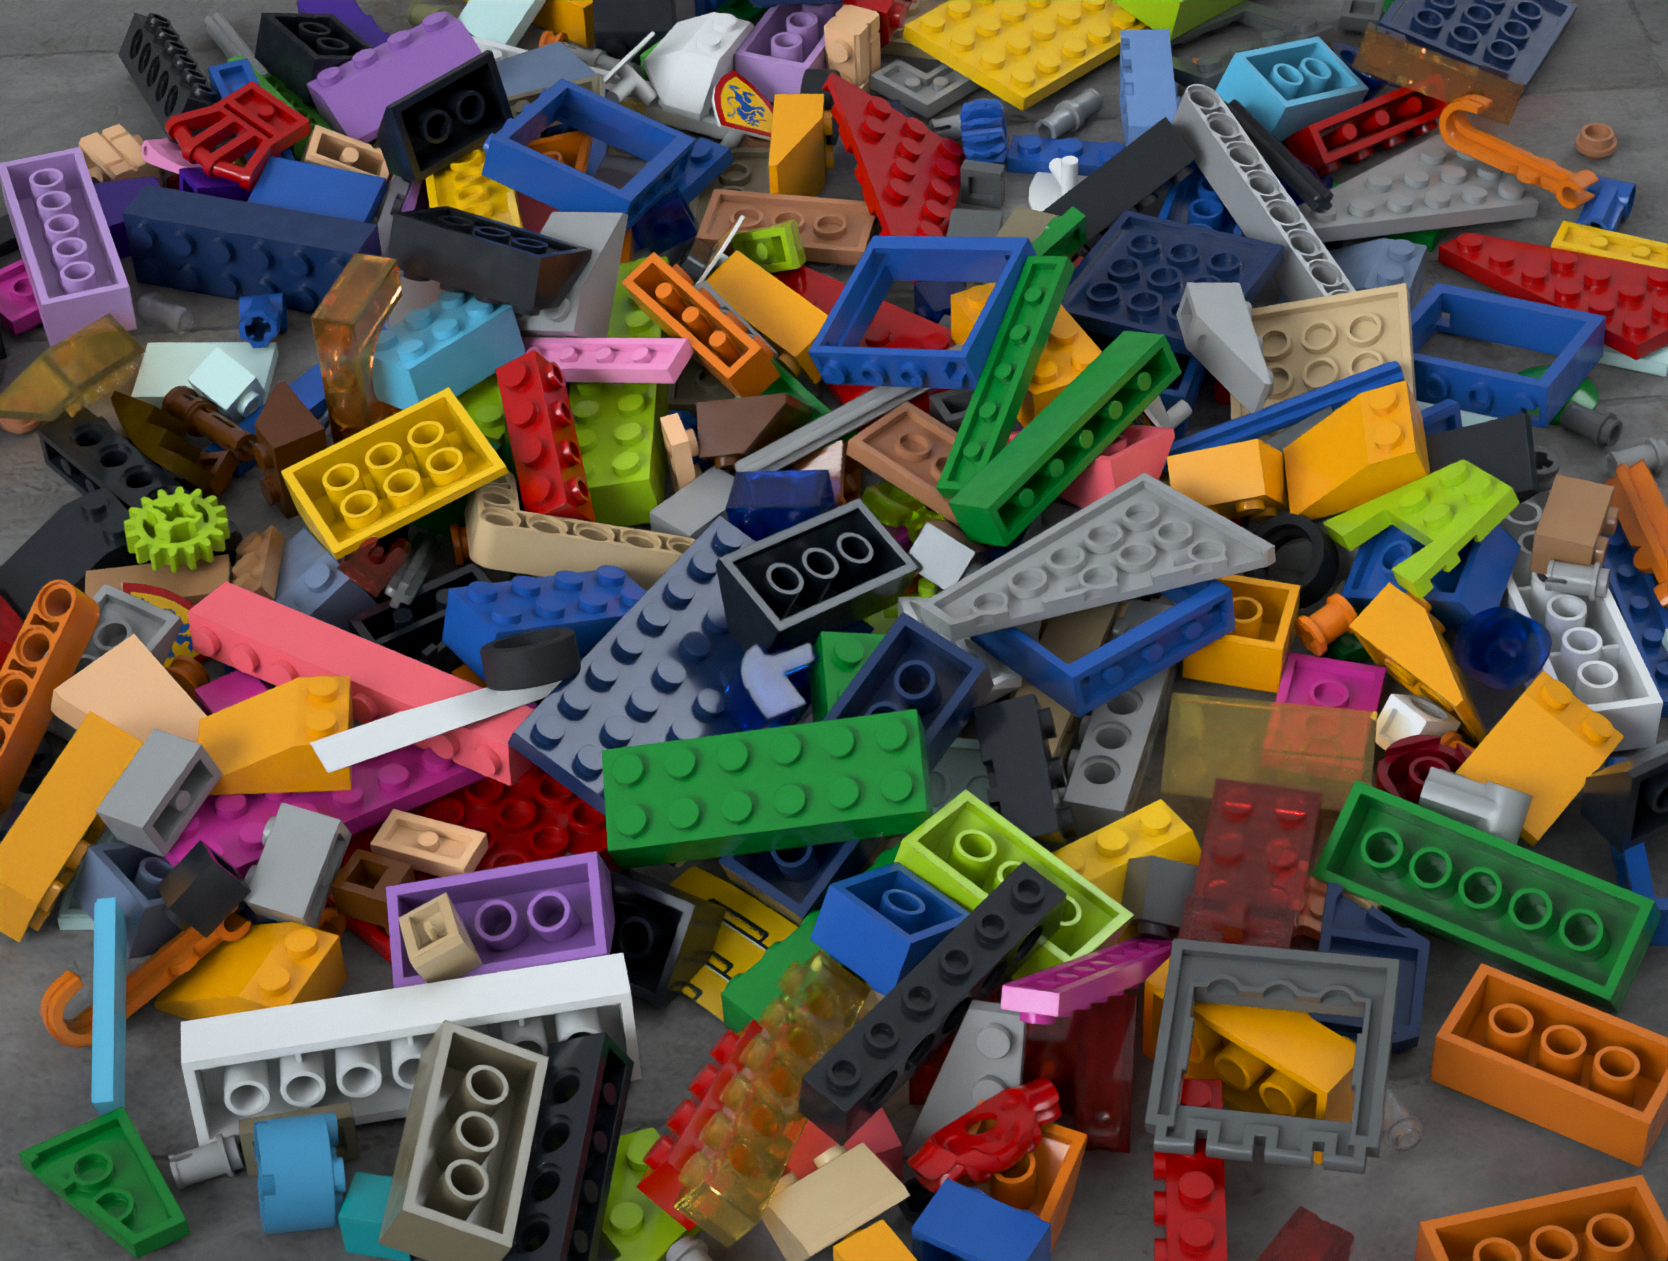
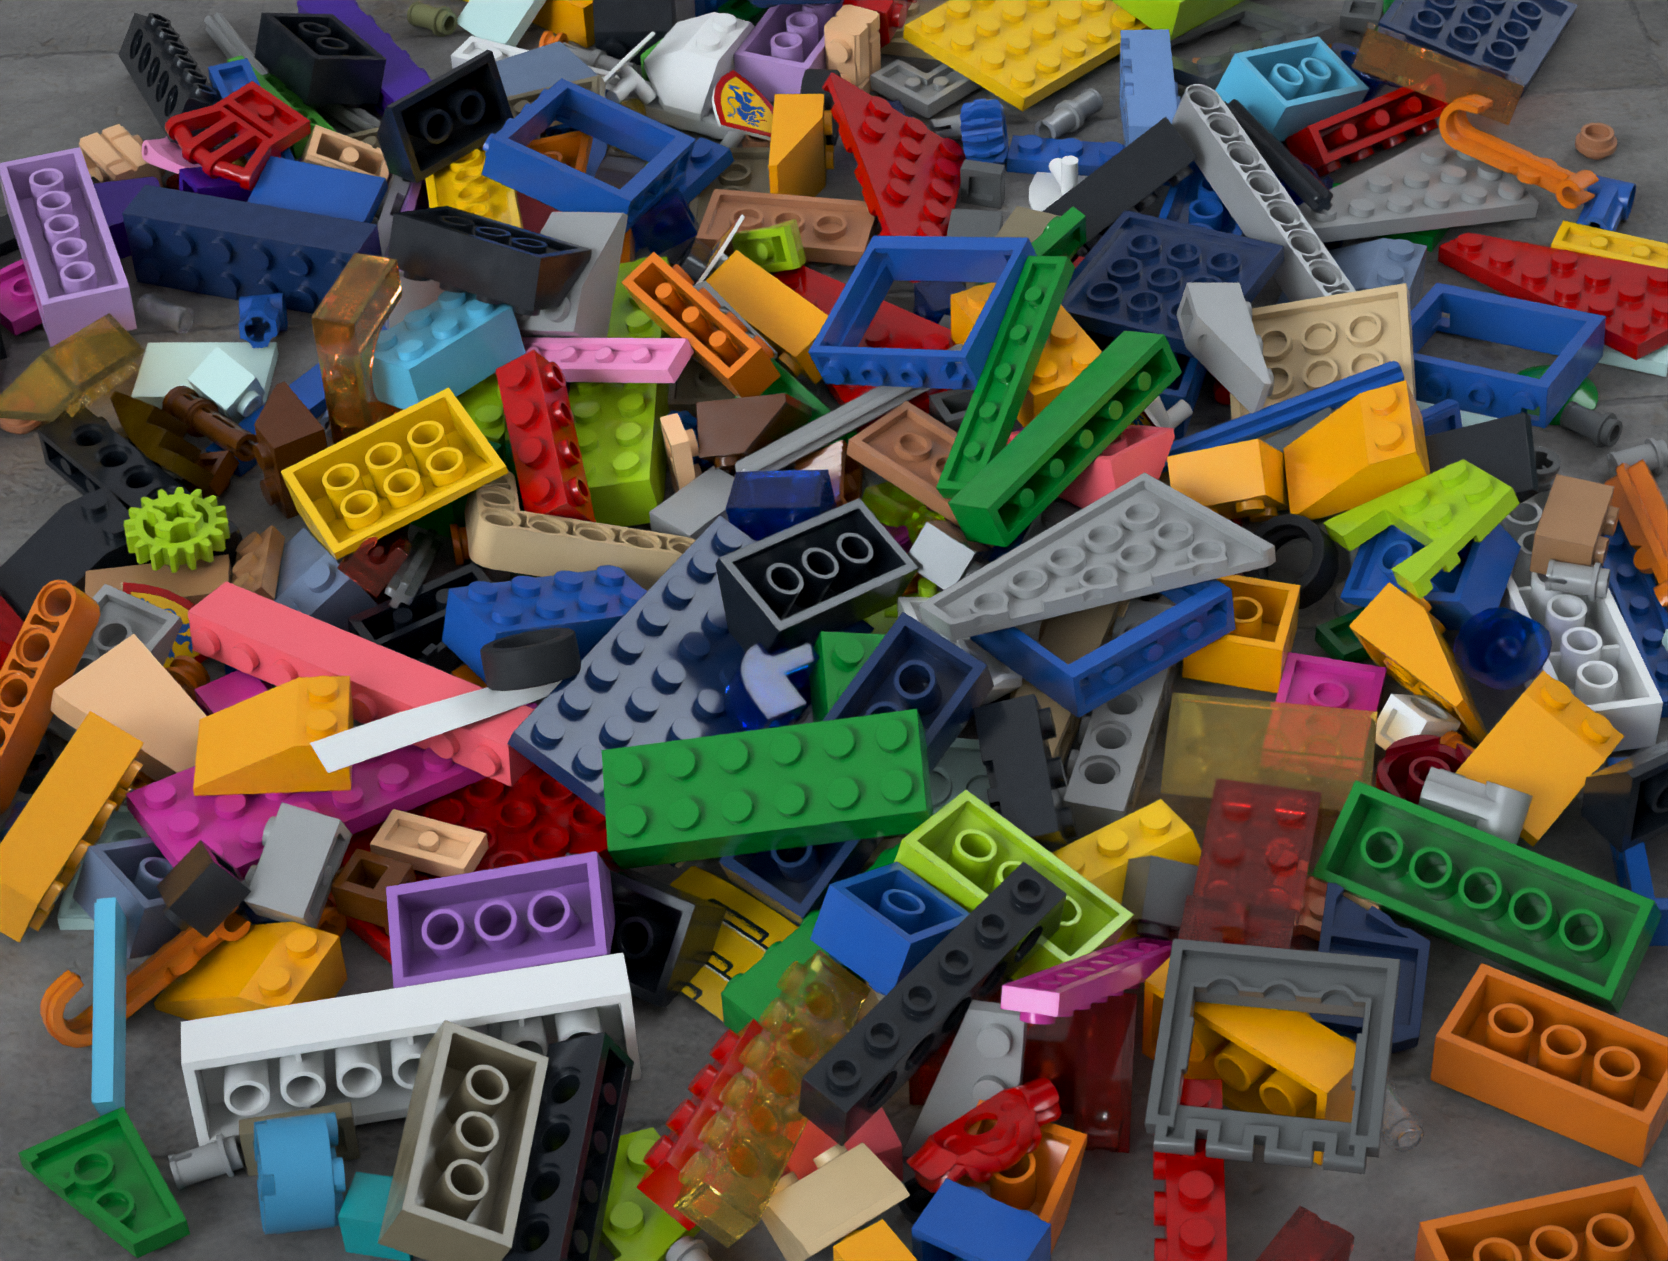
(159, 792): light grey brick -> none
(357, 92): medium lavender slope -> none
(438, 941): tan slope -> none
(1325, 624): orange bush -> none

